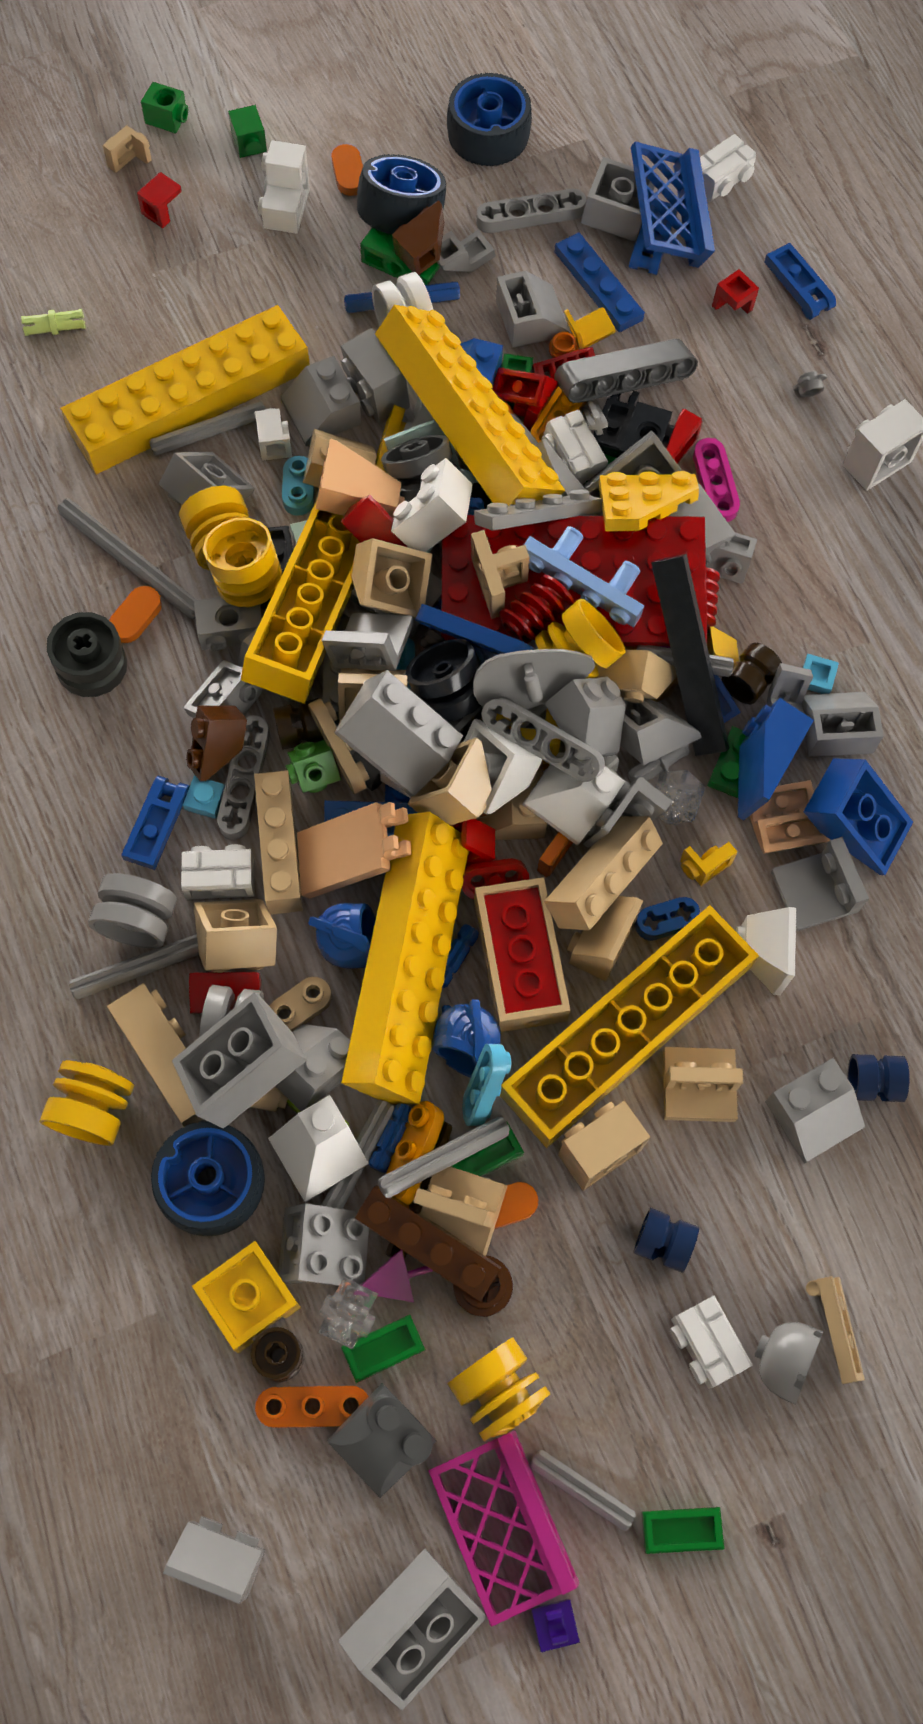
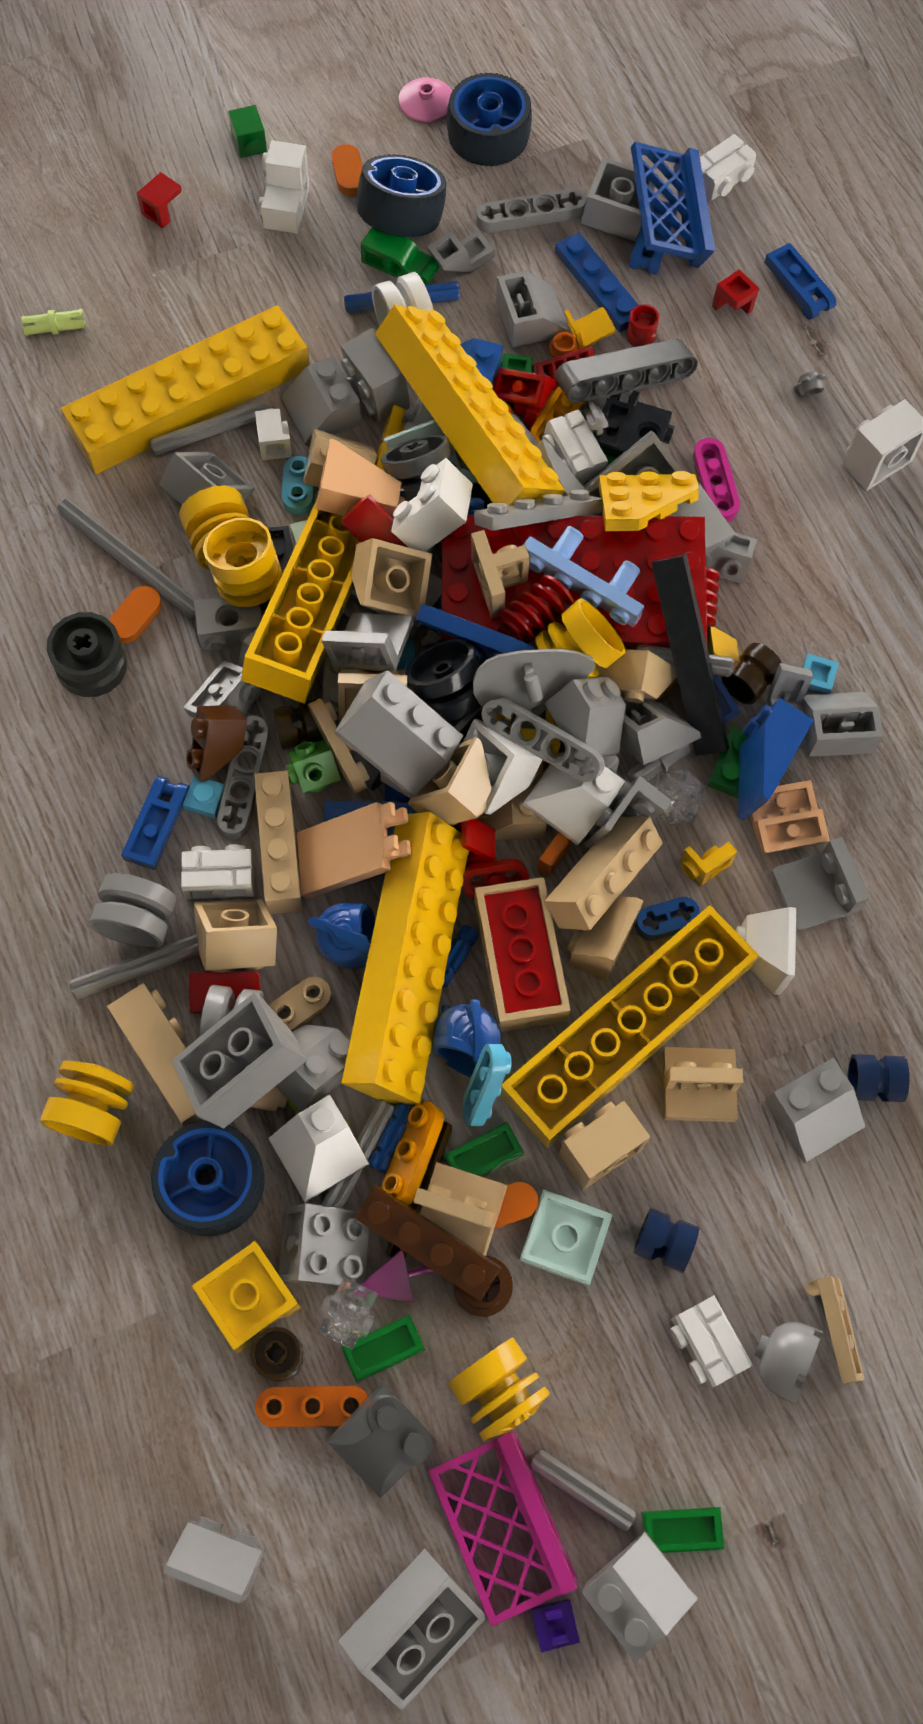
(124, 147): tan bracket -> none
(164, 107): green brick -> none
(421, 239): reddish brown slope -> none
(425, 100): none -> bright pink dish
(443, 1157): light grey axle -> none
(566, 1237): none -> light aqua tile
(639, 1596): none -> light grey slope
(642, 325): none -> red wheel
(684, 434): red slope -> none
(862, 810): blue slope -> none

